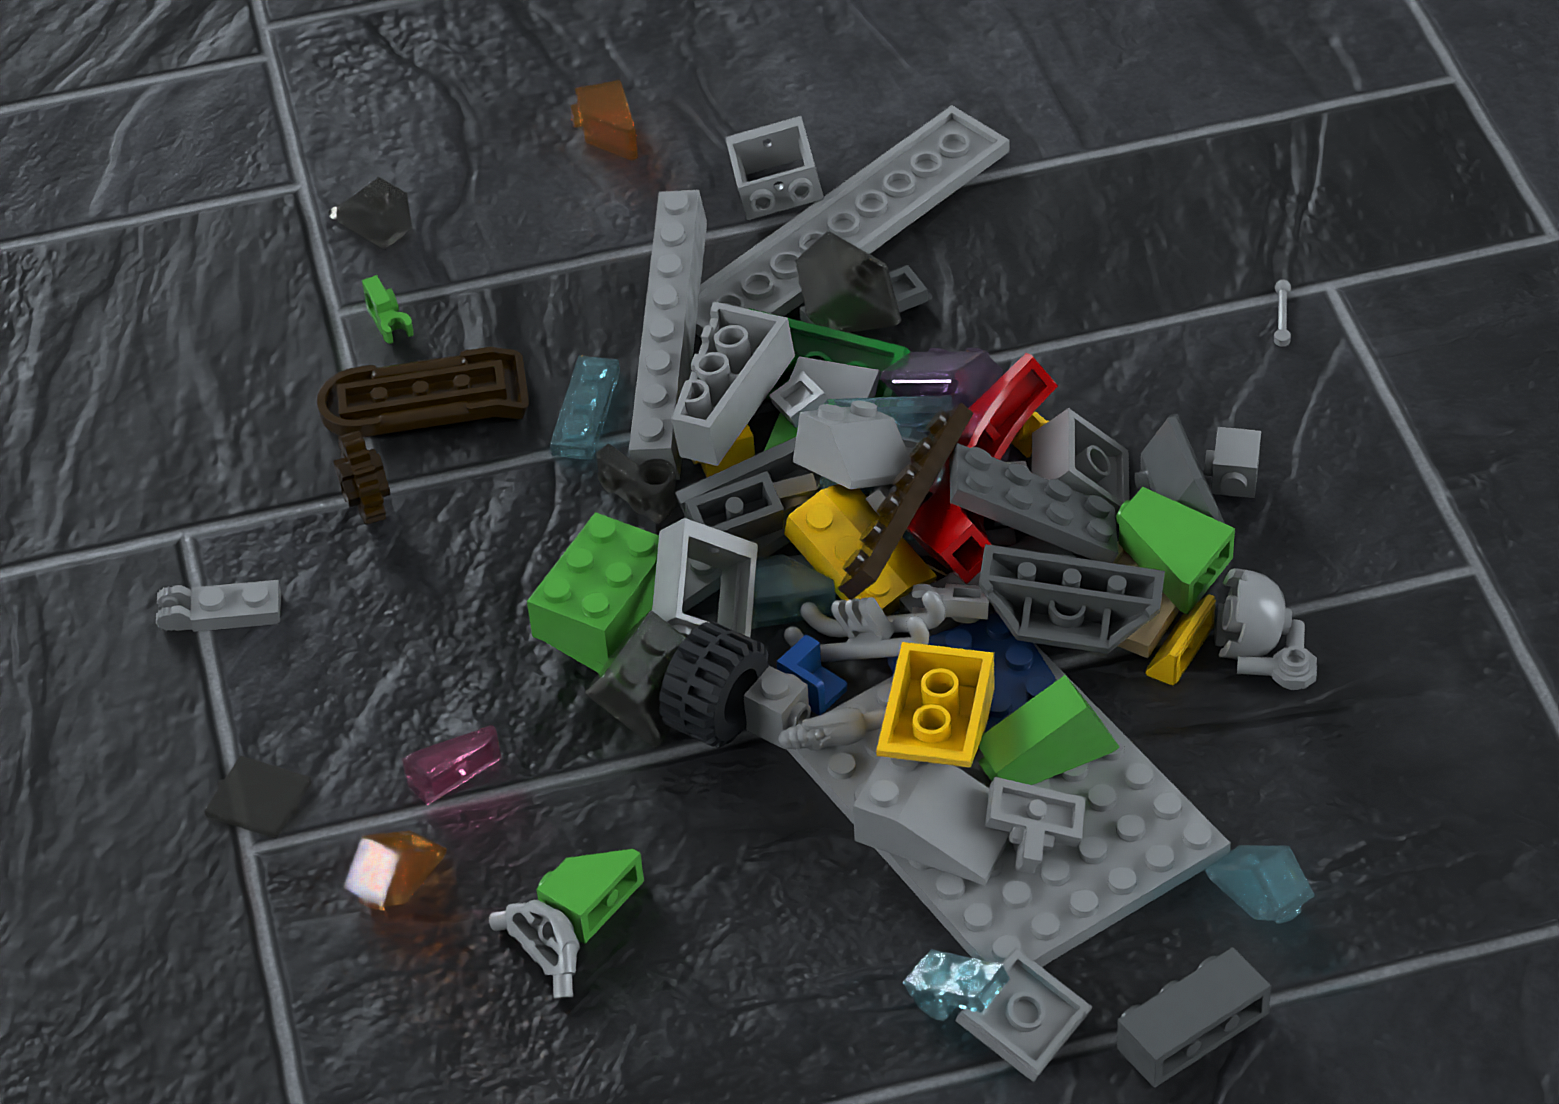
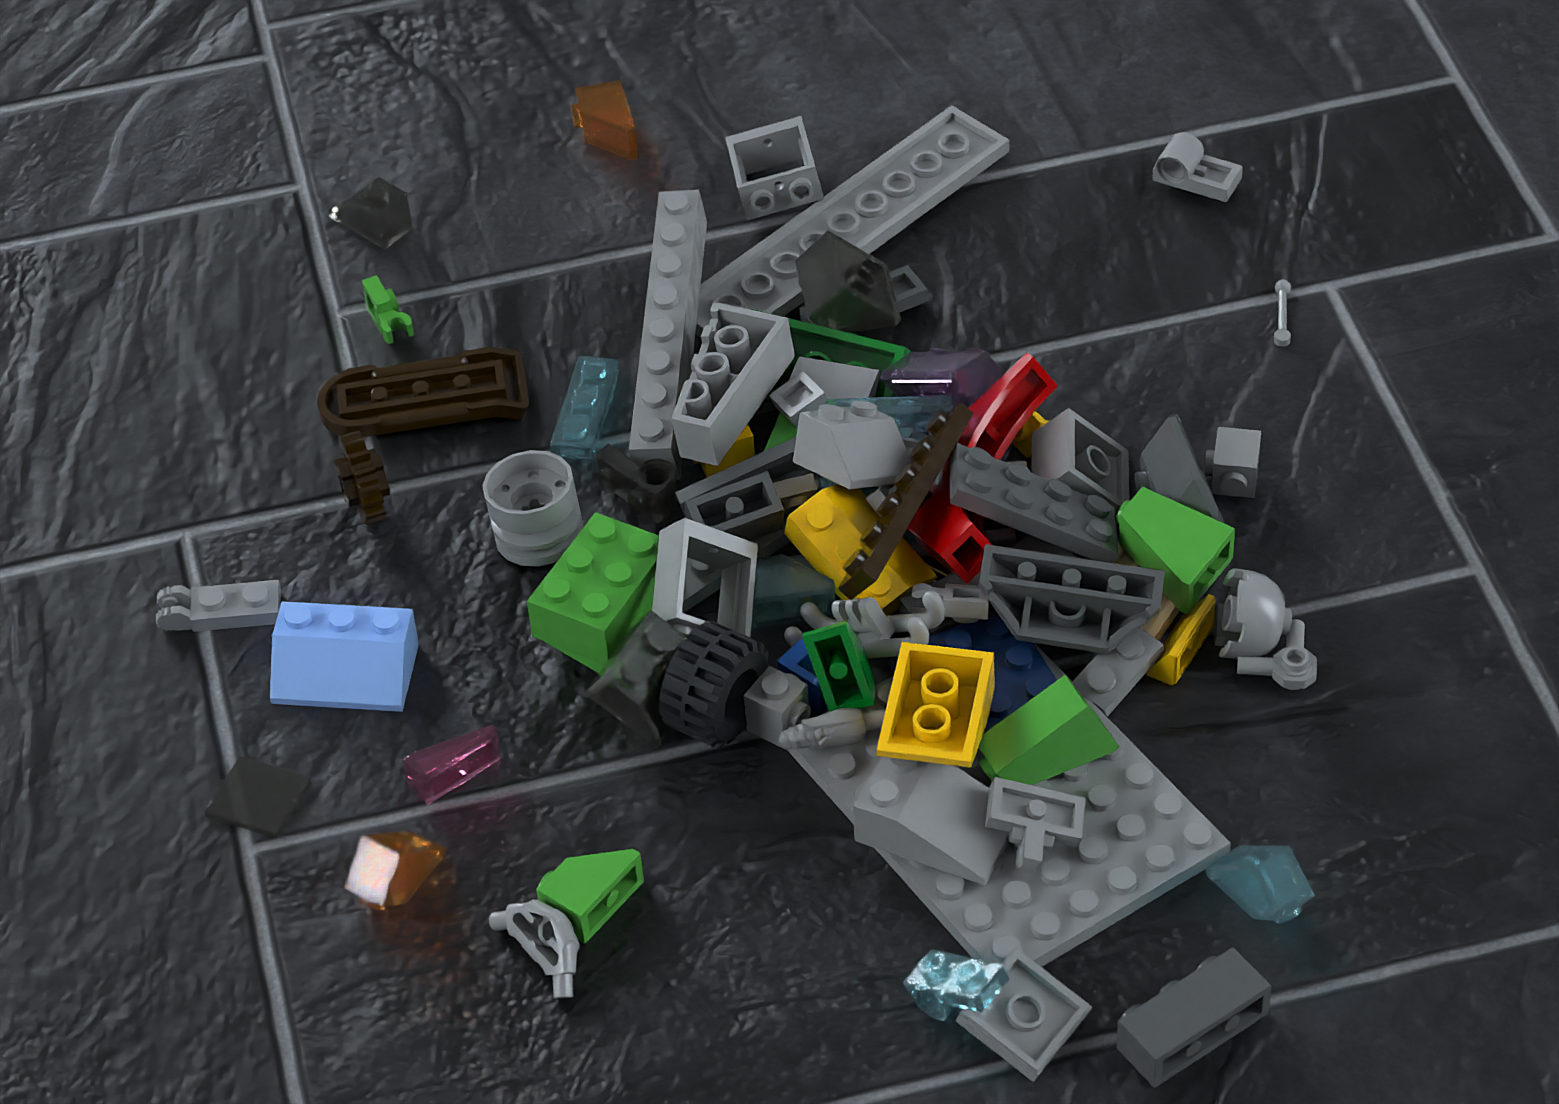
(342, 656): none -> light blue slope
(532, 507): none -> light grey wheel
(841, 666): none -> green slope
(1114, 674): none -> light grey plate
(1188, 168): none -> light grey plate

